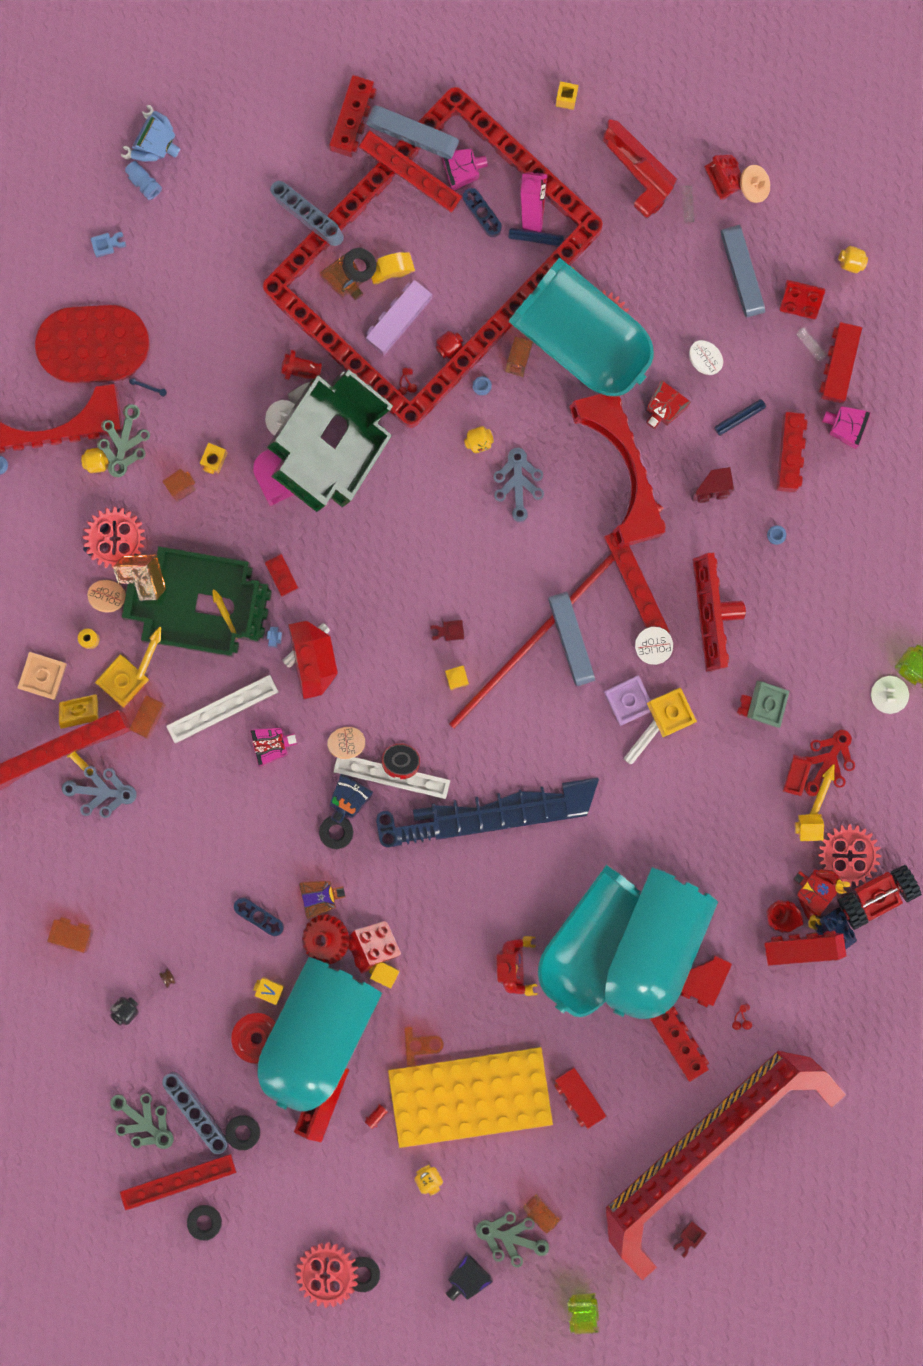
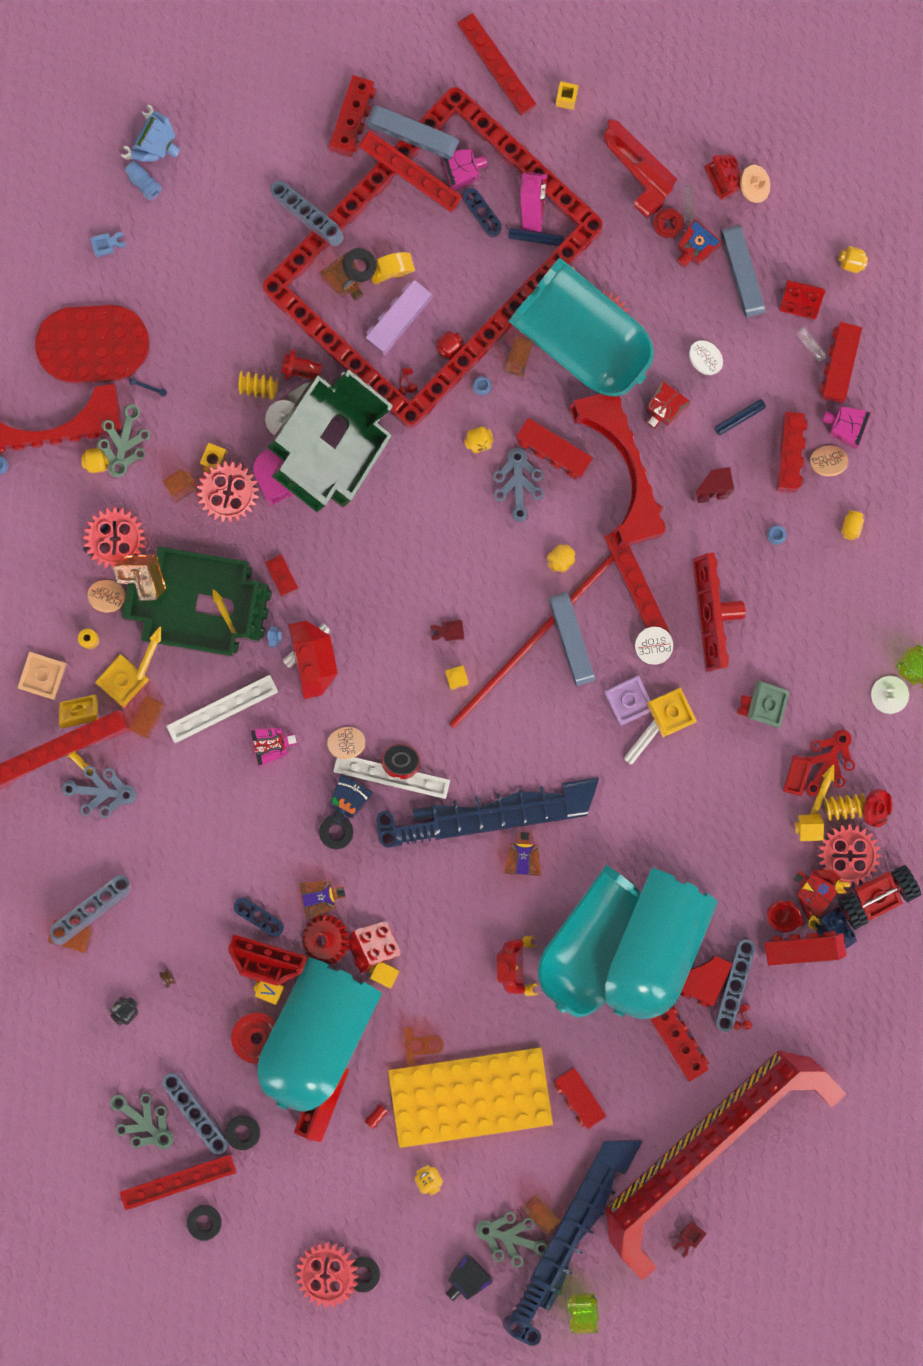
(87, 918): none -> sand blue beam
(244, 493): none -> coral gear
(257, 385): none -> yellow piece
(265, 961): none -> red wedge
(496, 64): none -> red plate
(523, 857): none -> torso
(553, 448): none -> red brick
(561, 558): none -> yellow head
(578, 1220): none -> dark blue piece
(667, 214): none -> red gear
(697, 244): none -> torso
(736, 995): none -> sand blue beam
(829, 460): none -> light nougat piece
(844, 807): none -> yellow piece
(852, 525): none -> yellow brick
(877, 807): none -> red tile

